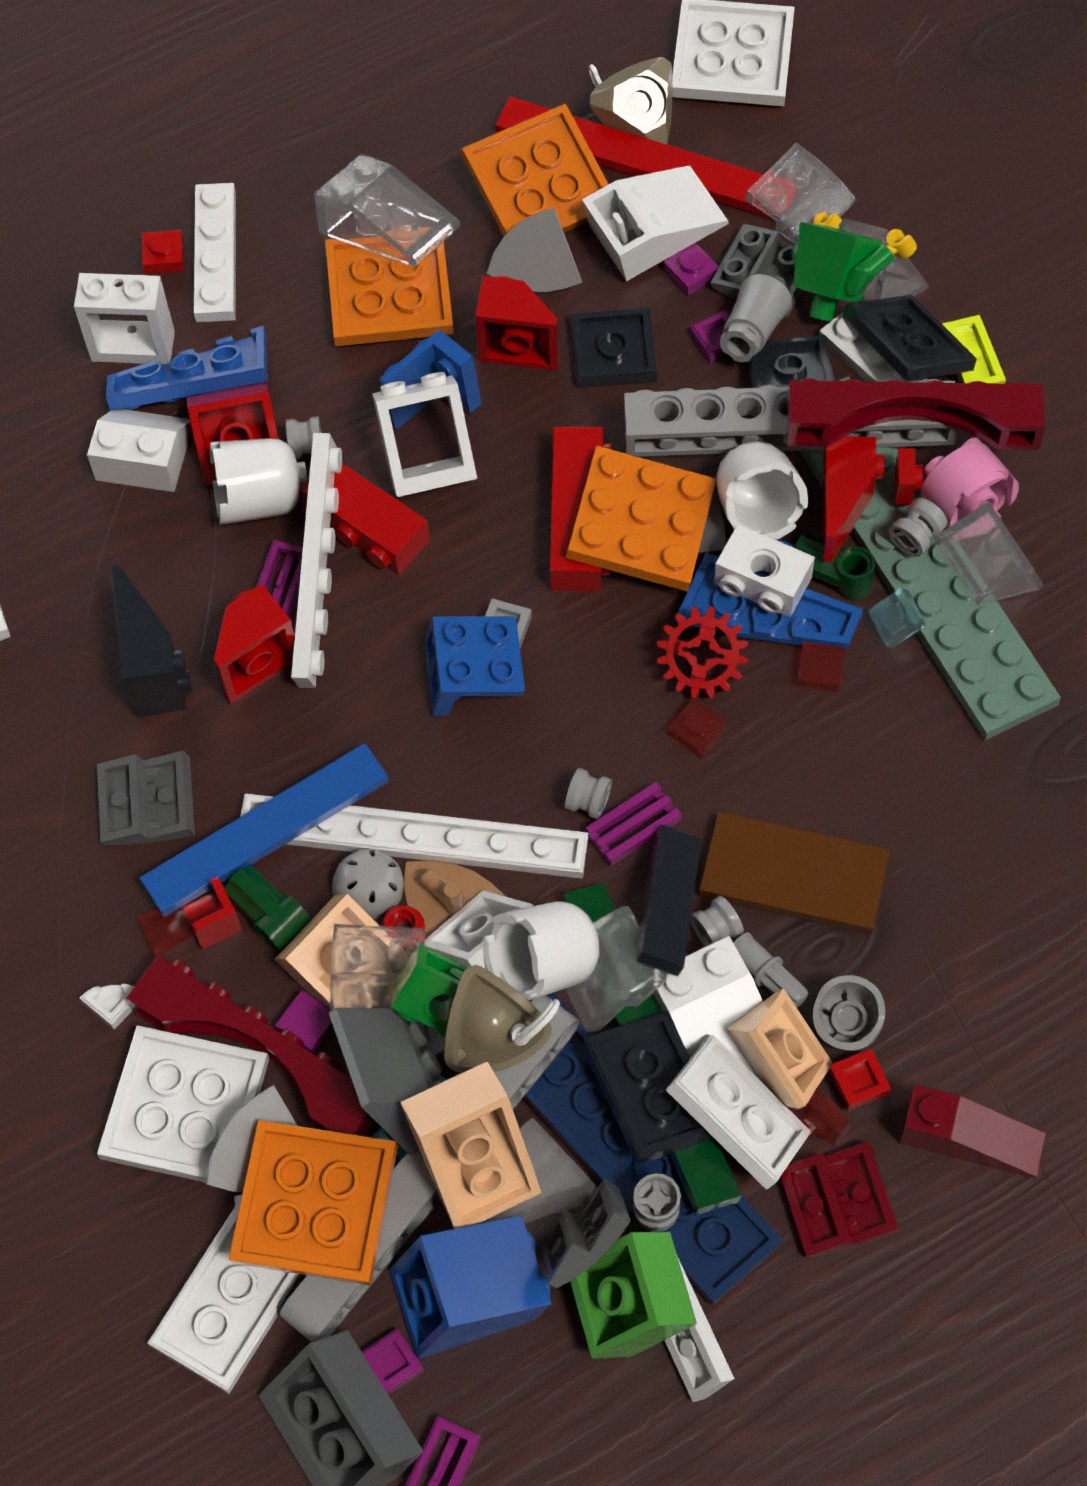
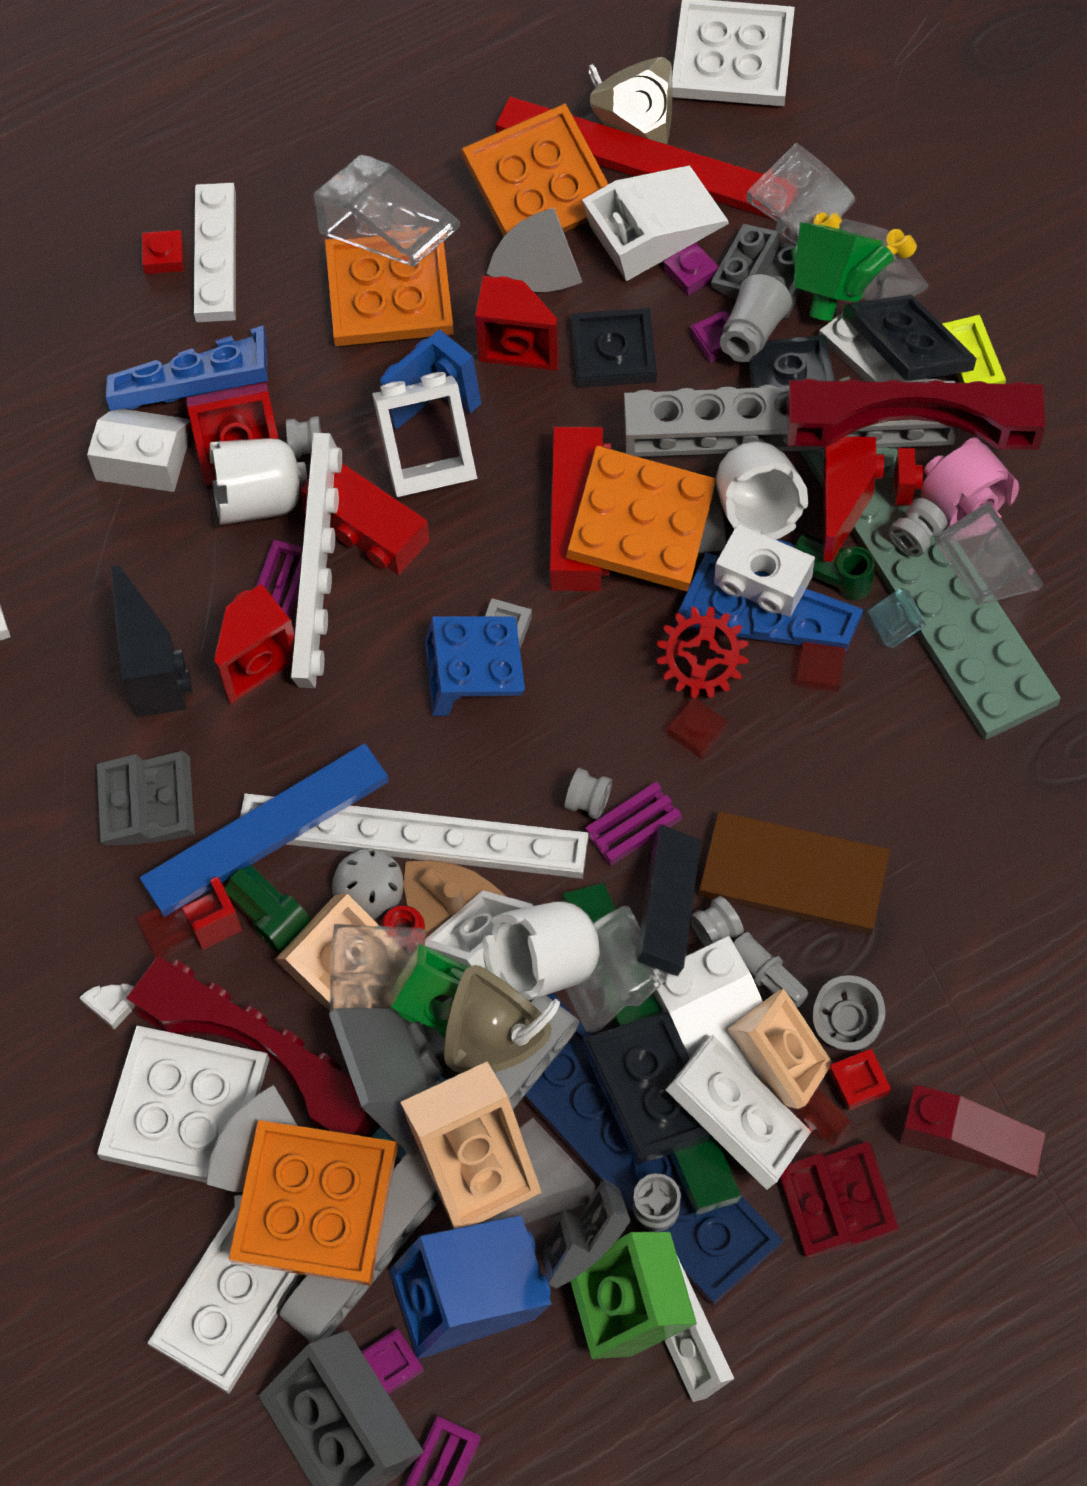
(124, 340): white window -> none
(307, 1020): magenta tile -> none

